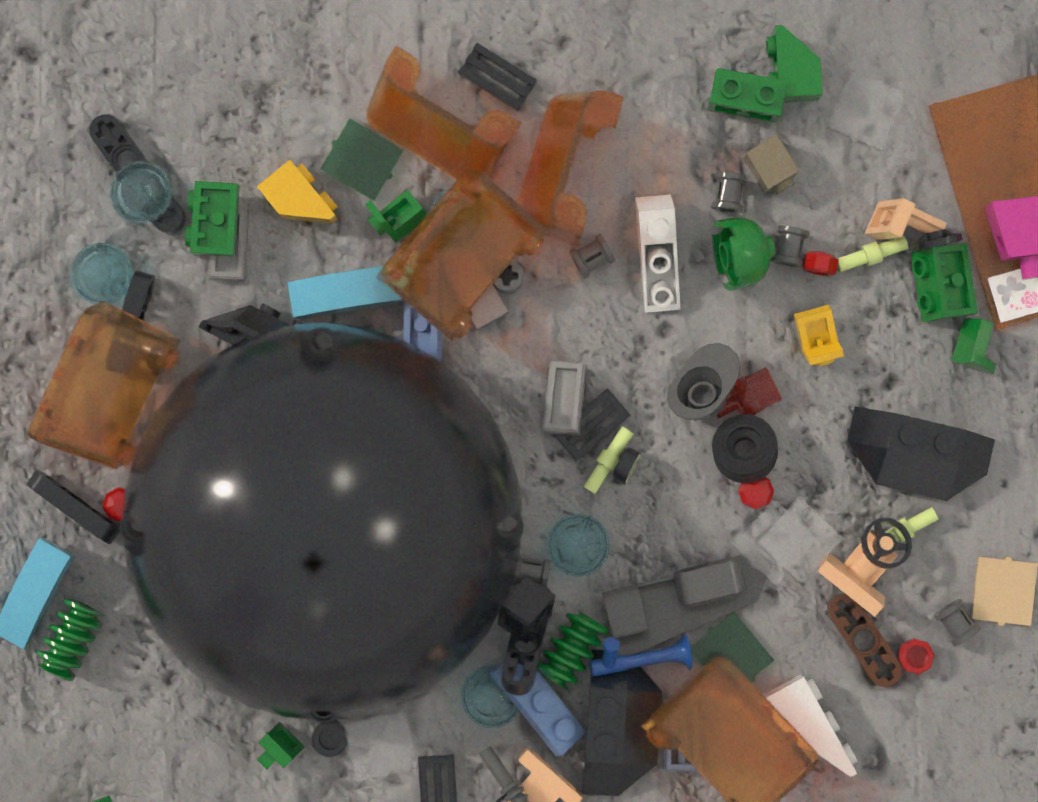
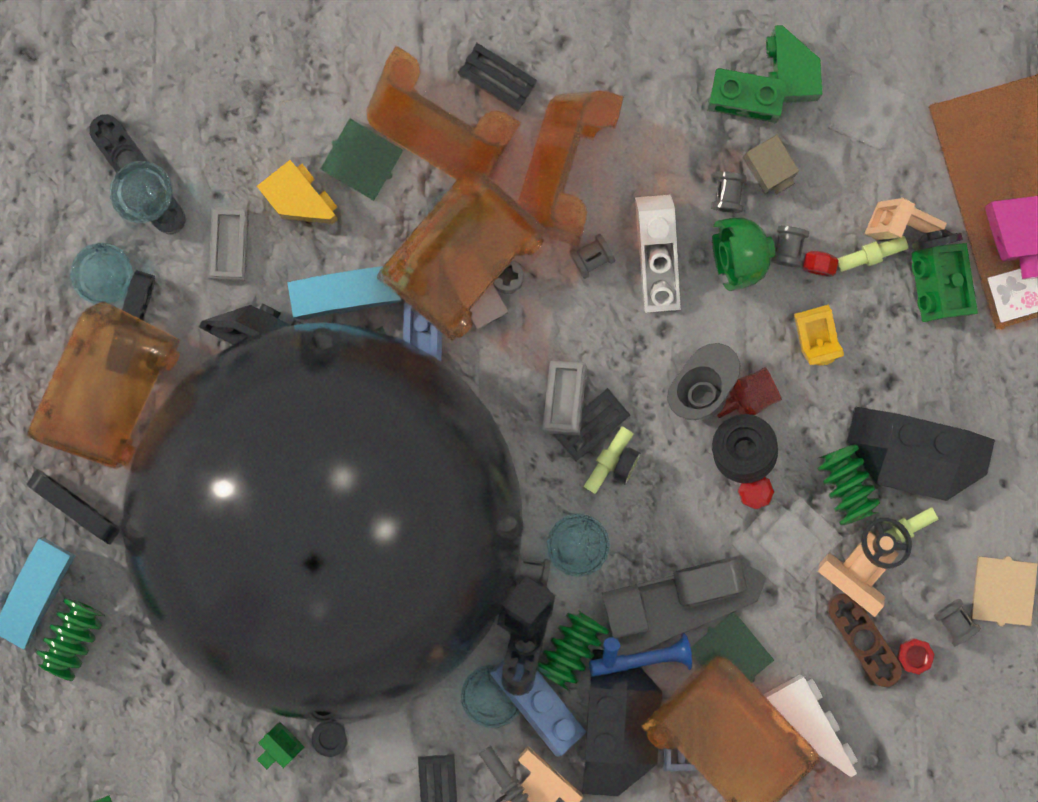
(114, 504): red tile -> none
(213, 218): green bracket -> none
(397, 217): green bracket -> none
(849, 484): none -> green piece
(973, 345): green tile -> none

